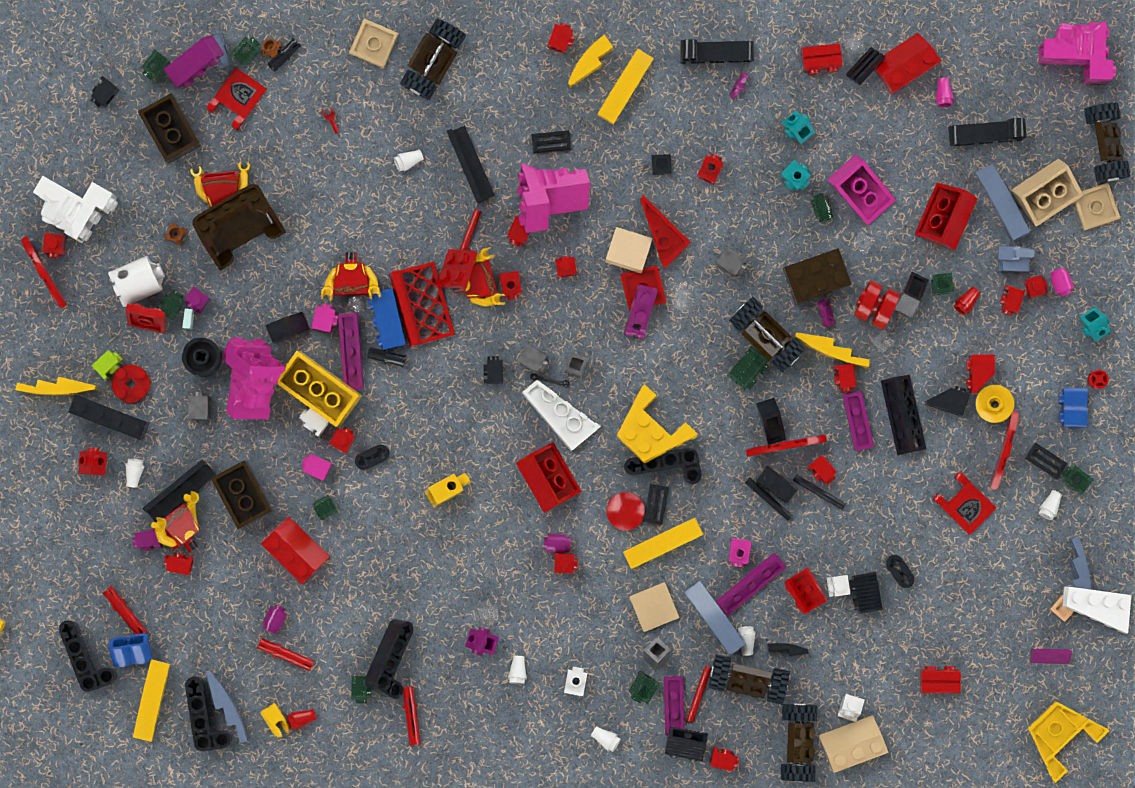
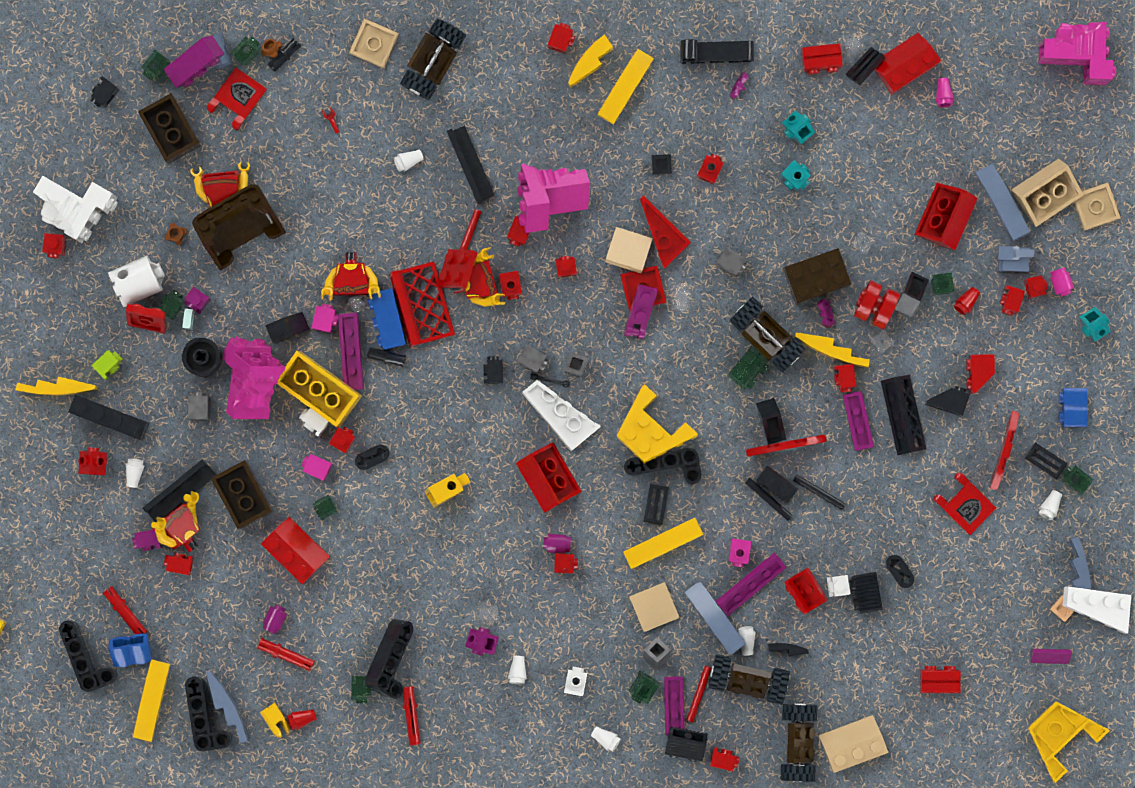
(43, 273): red tile -> none
(139, 390): red plate -> none
(551, 149): black tile -> none
(625, 511): red dish -> none
(822, 207): clear green brick -> none
(822, 470): red brick -> none
(850, 707): white brick -> none
(861, 189): dark pink slope -> none
(988, 132): black beam -> none
(995, 393): yellow dish -> none
(1098, 379): red wheel -> none
(1108, 142): plate -> none

